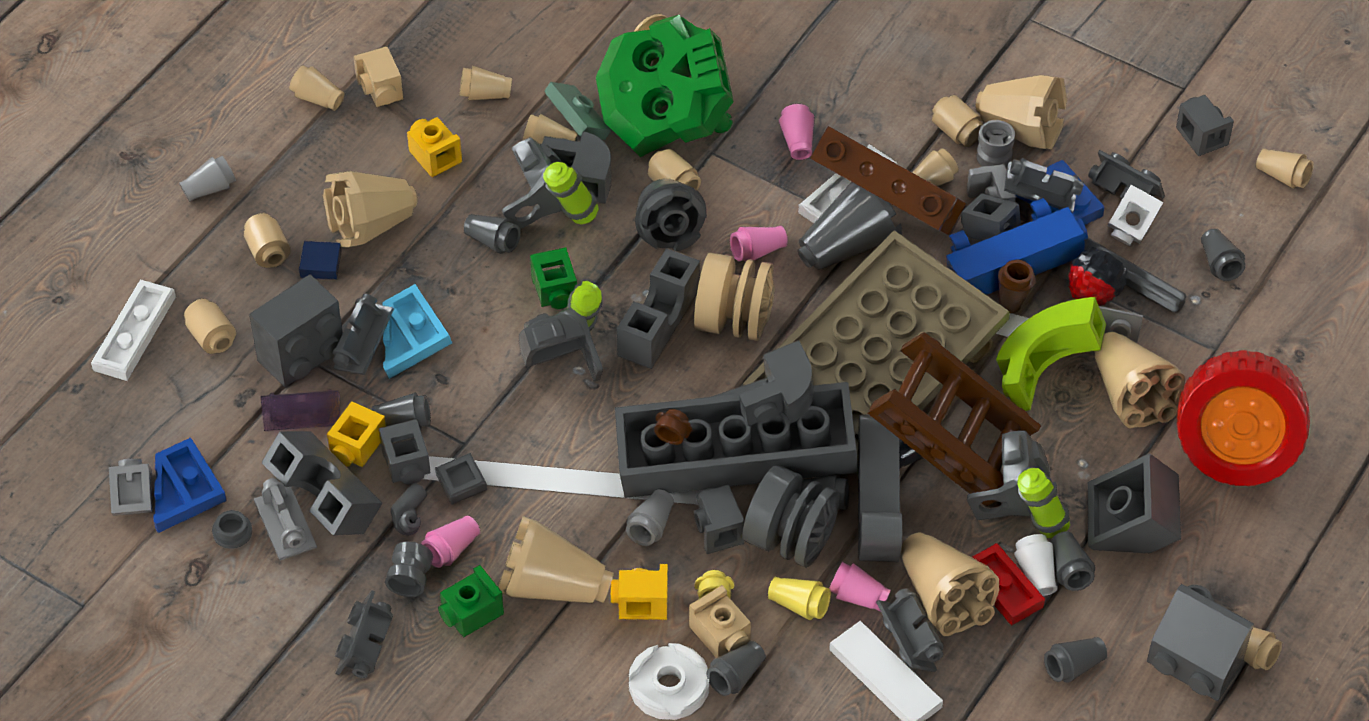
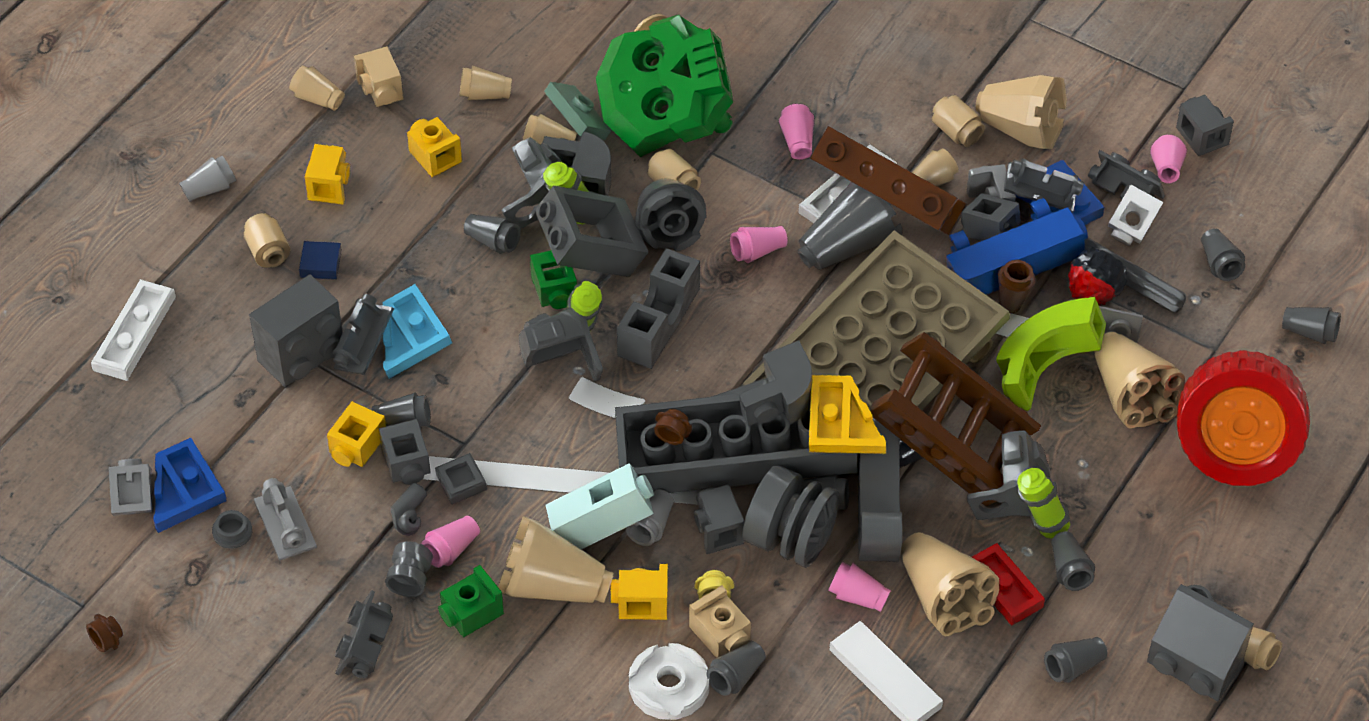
(104, 632): none -> reddish brown plate
(209, 326): tan brick -> none
(300, 410): clear purple hinge -> none
(327, 174): none -> yellow brick
(342, 499): dark grey arch -> none
(366, 205): tan cone -> none
(601, 398): none -> white sticker
(601, 507): none -> light aqua brick
(620, 244): none -> dark grey window
(733, 296): tan wheel -> none
(801, 596): light yellow cone -> none
(841, 419): none -> yellow wing
(917, 645): dark grey hinge -> none
(995, 143): light grey wheel -> none
(1037, 562): white cone -> none
(1134, 507): dark grey slope -> none
(1168, 156): none -> bright pink cone
(1286, 167): tan cone -> none
(1313, 322): none -> dark grey cone

